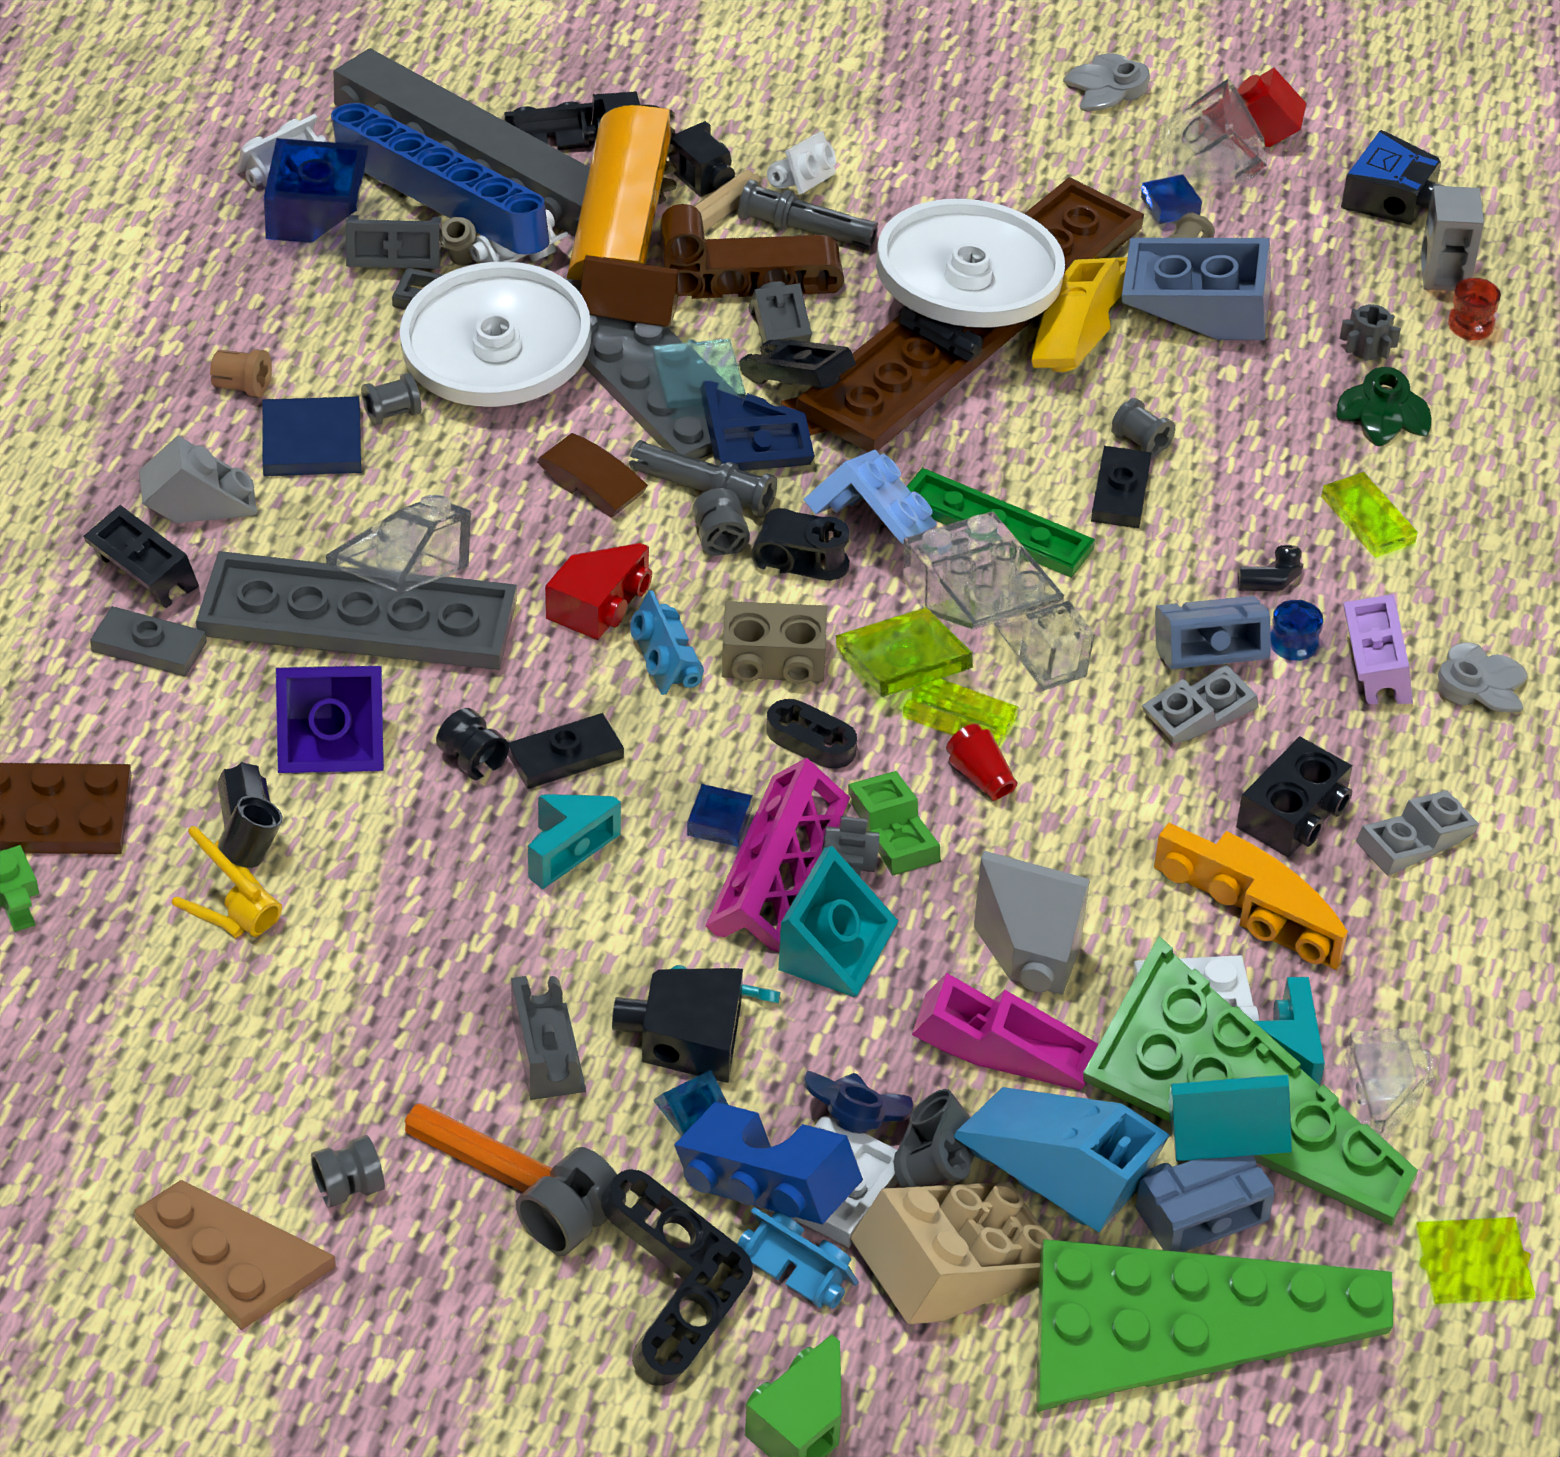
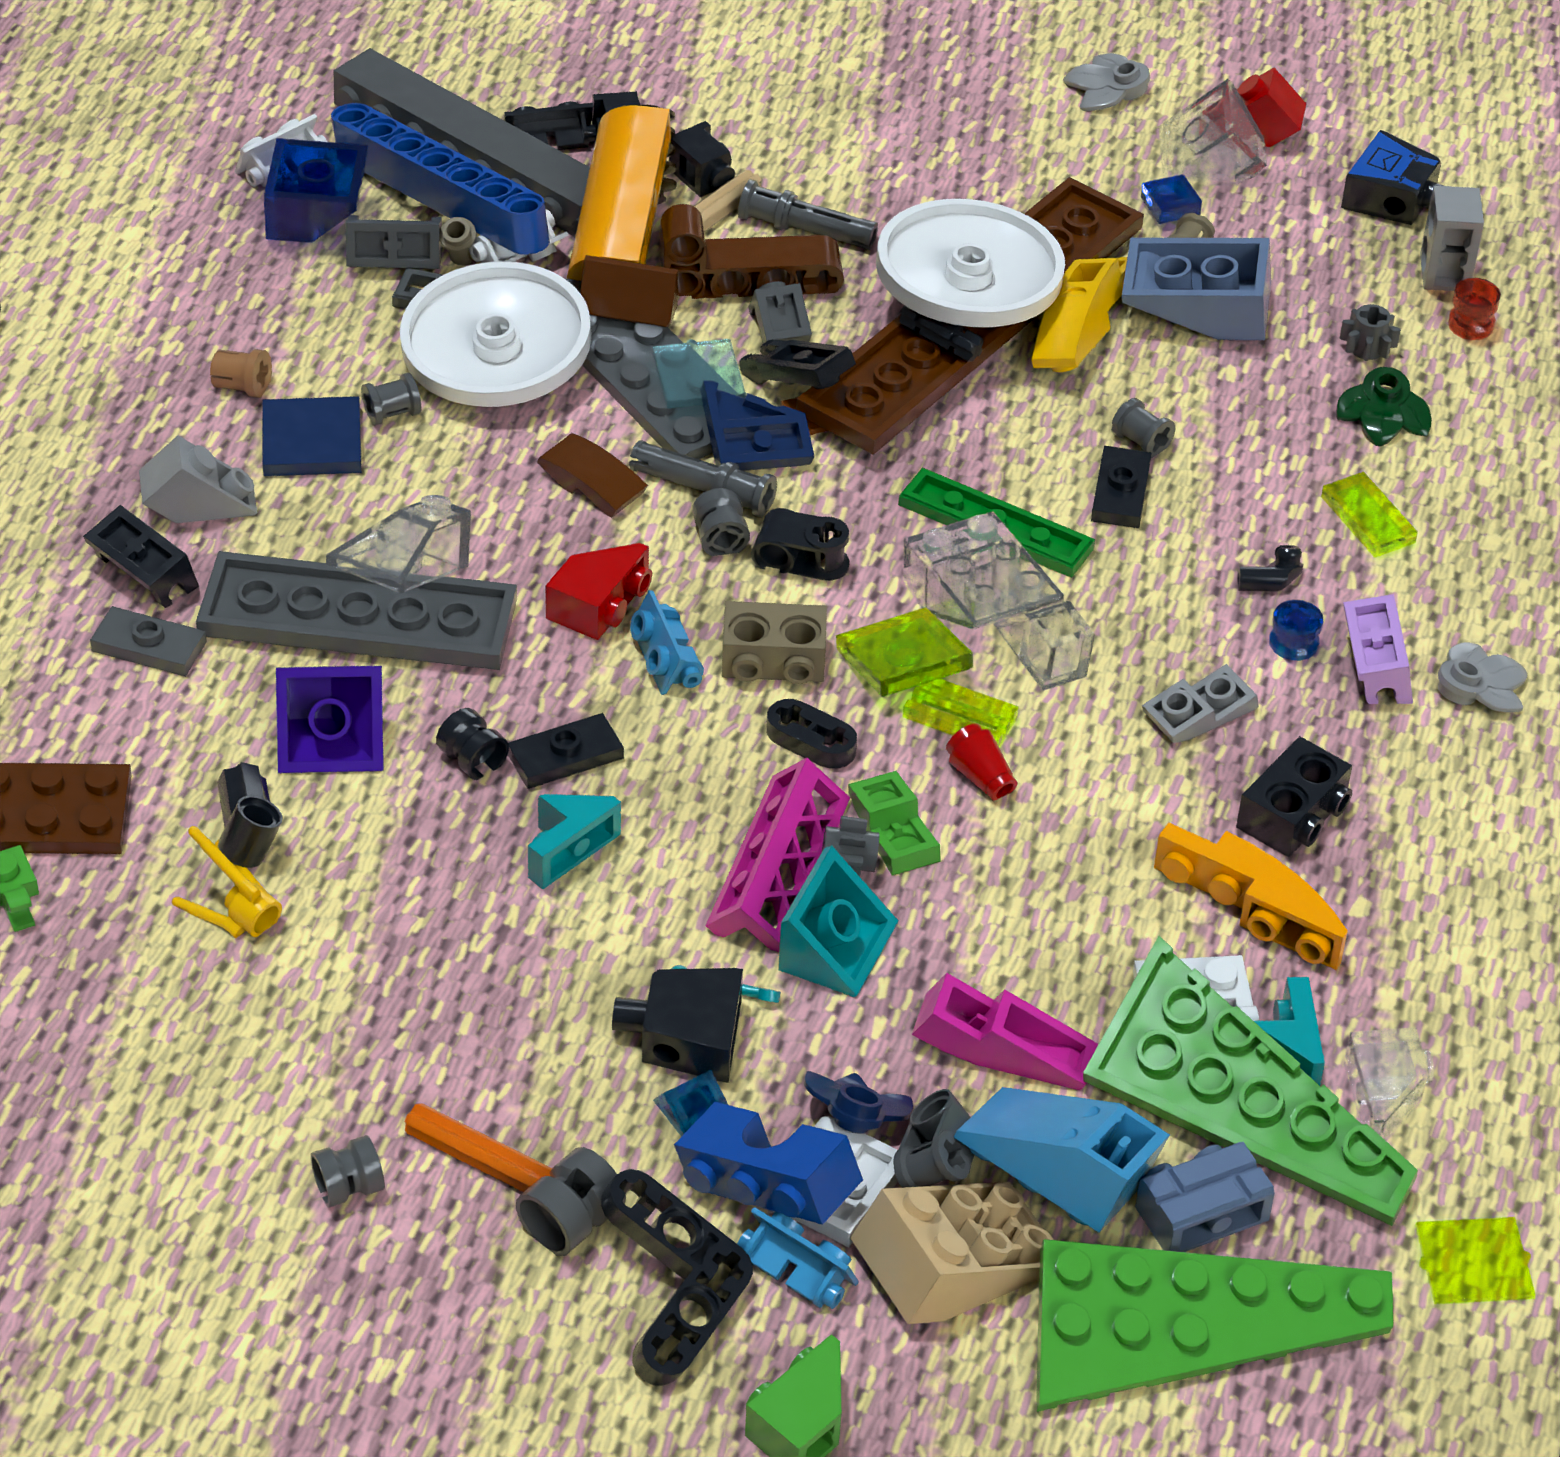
(231, 1253): medium nougat wing -> none
(546, 1040): dark grey hinge -> none
(719, 815): clear blue plate -> none
(805, 164): white hinge -> none
(878, 482): light blue bracket -> none
(1031, 920): light grey slope -> none
(1212, 632): sand blue brick -> none
(1230, 1117): teal slope -> none
(1422, 830): light grey slope -> none

